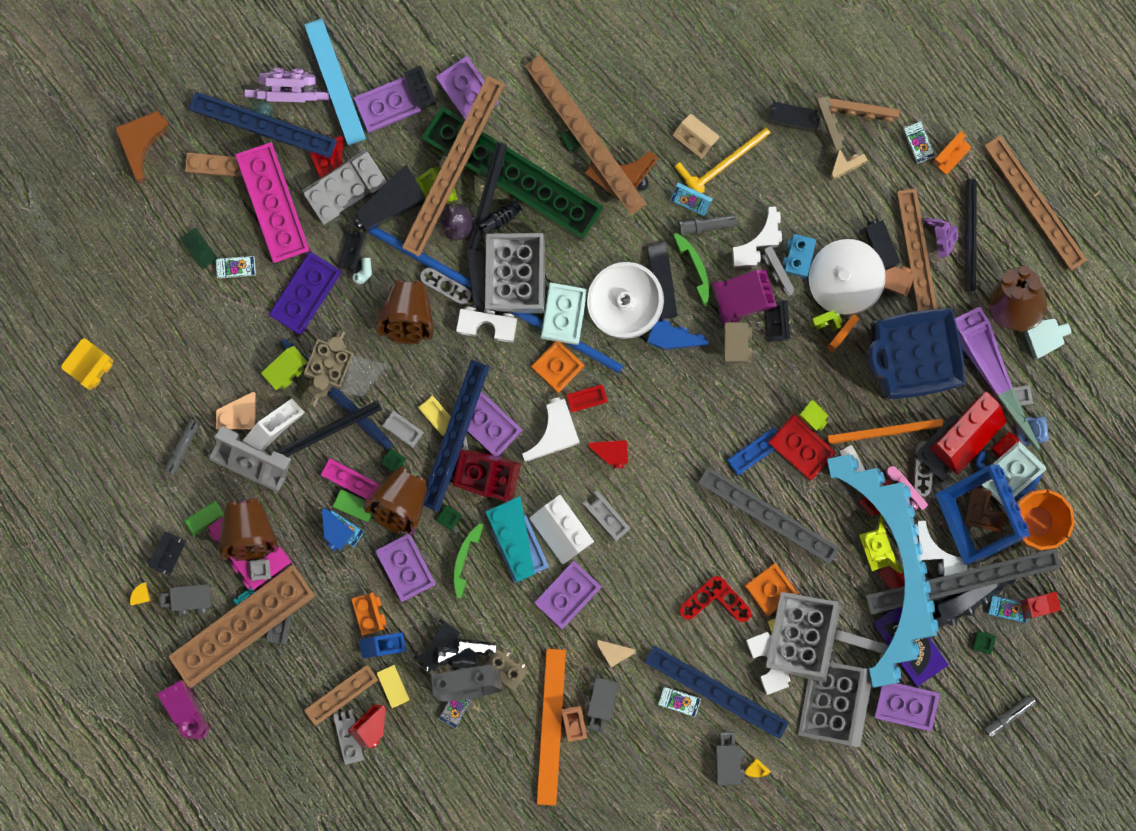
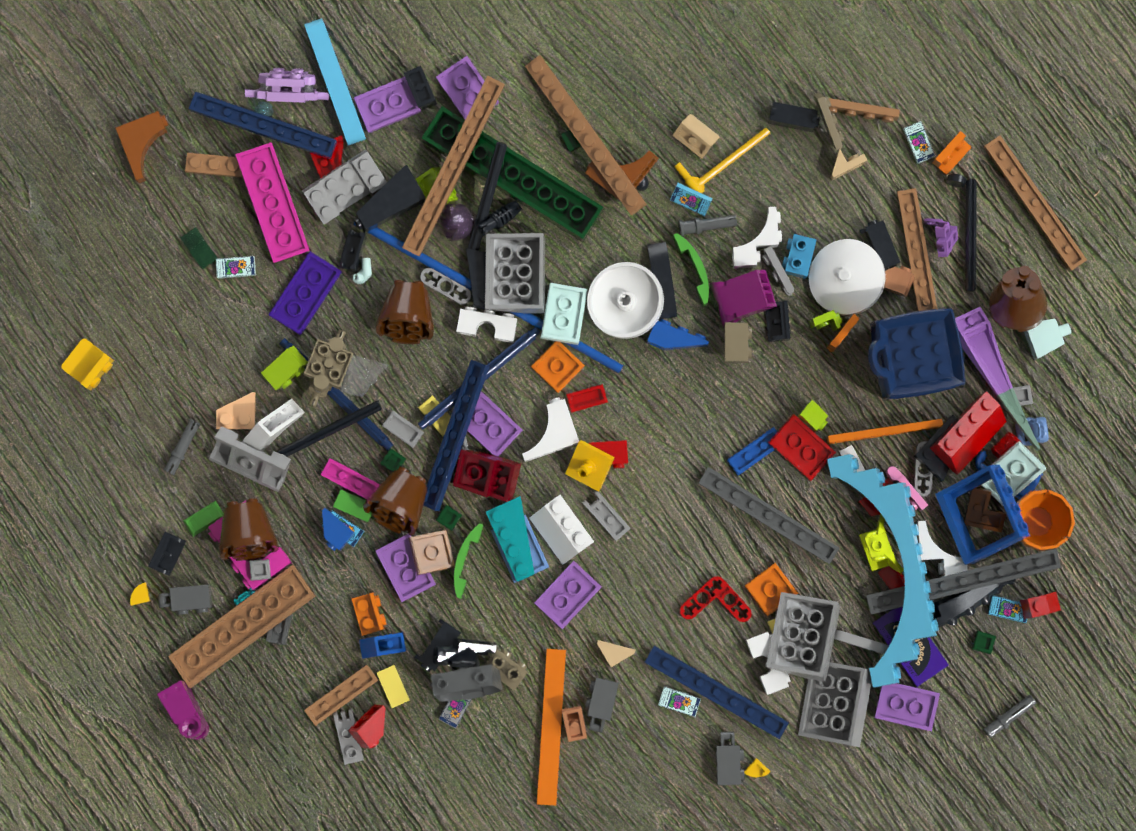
(431, 552): none -> tile
(495, 365): none -> dark blue piece
(589, 465): none -> yellow tile
(956, 180): none -> black tile

